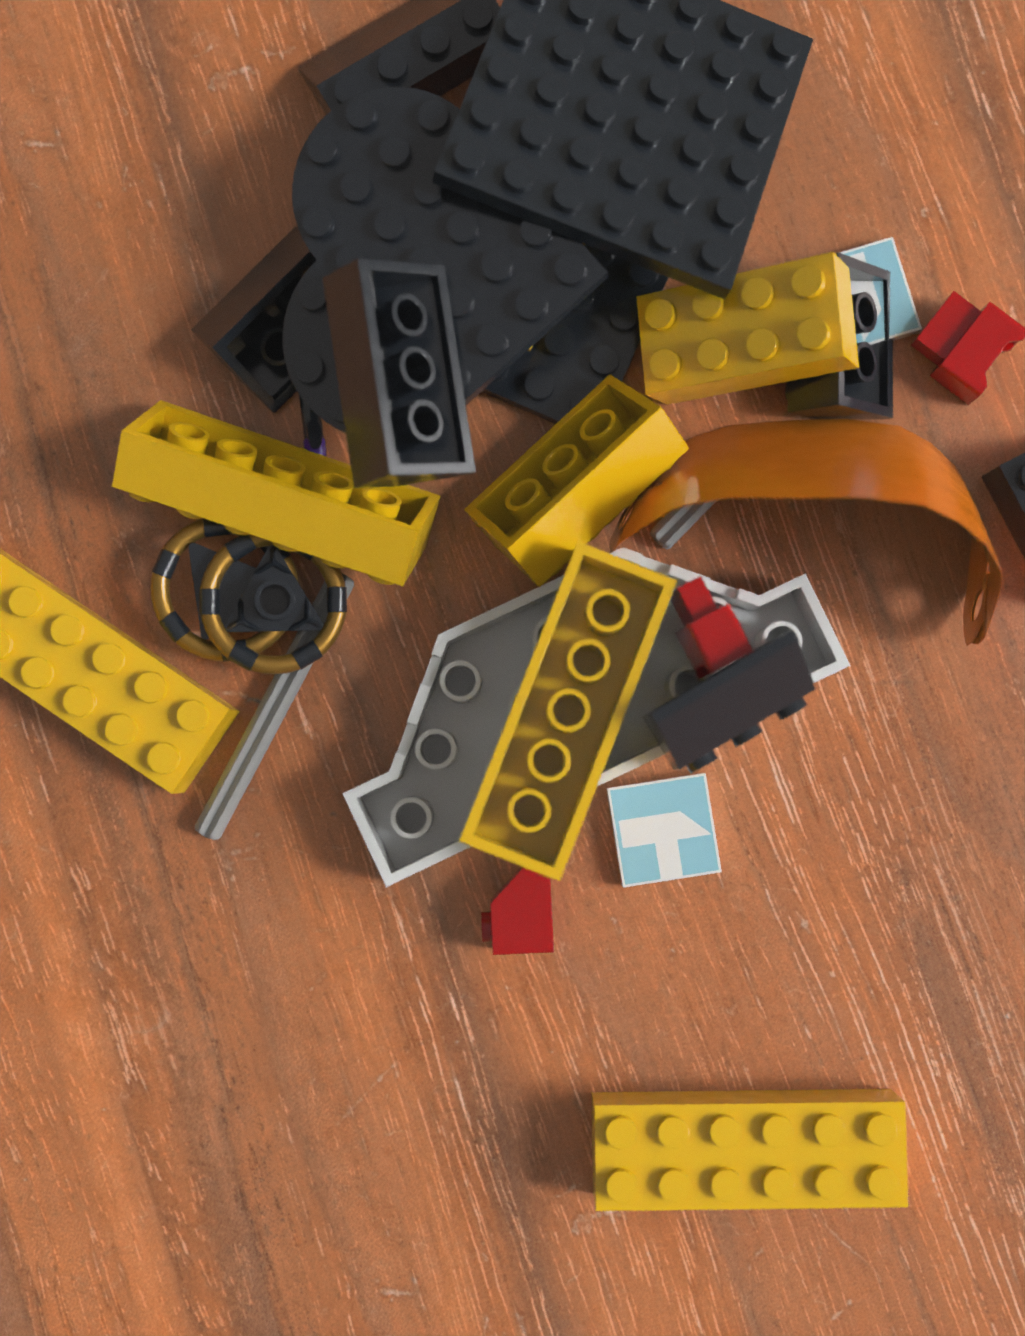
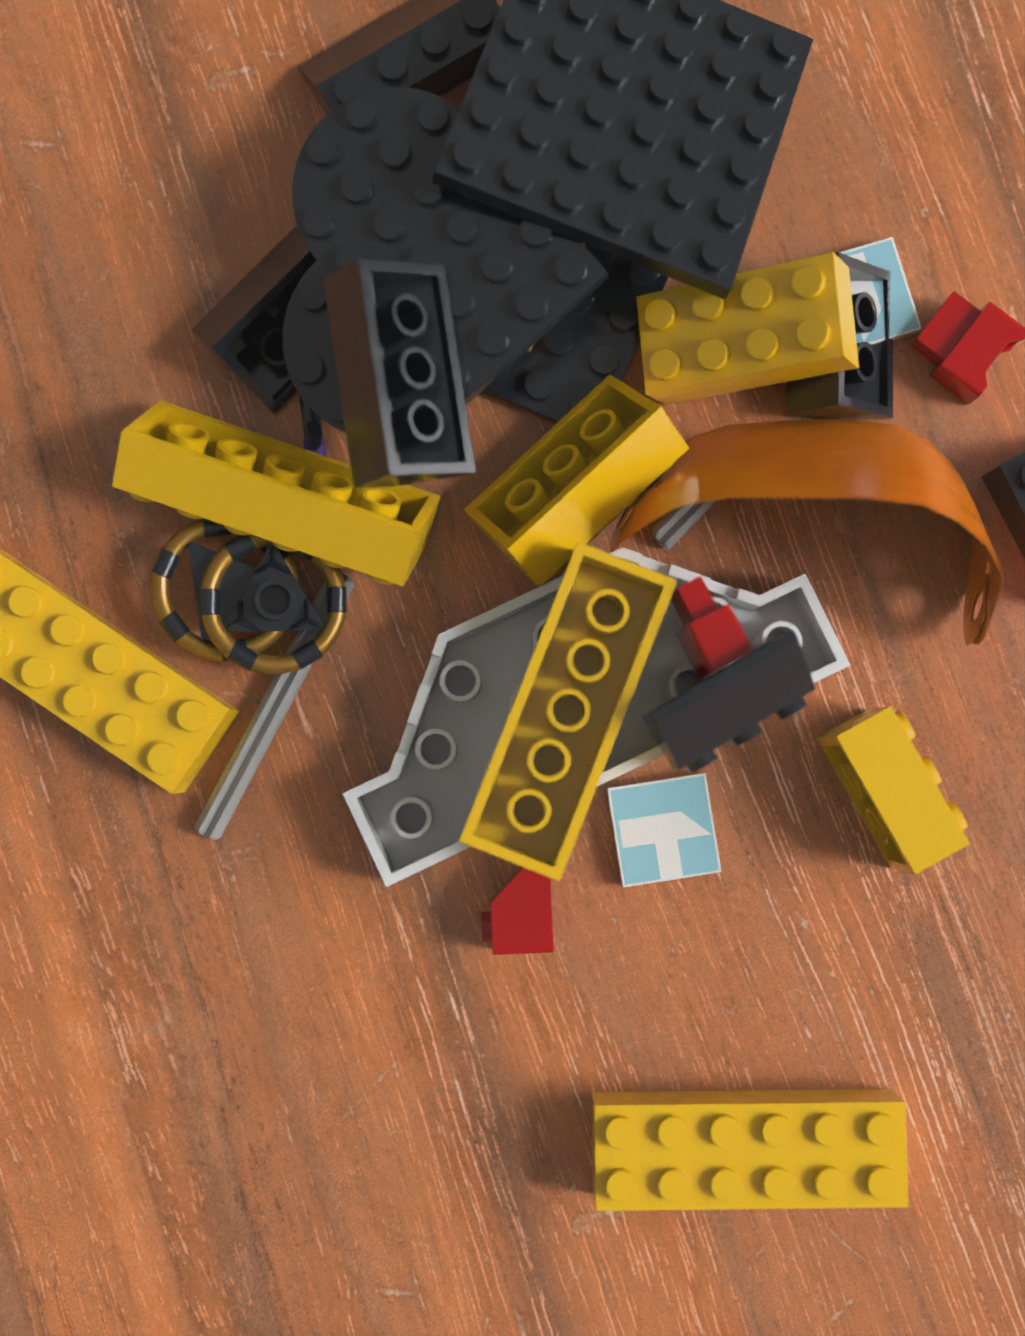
(894, 789): none -> yellow brick

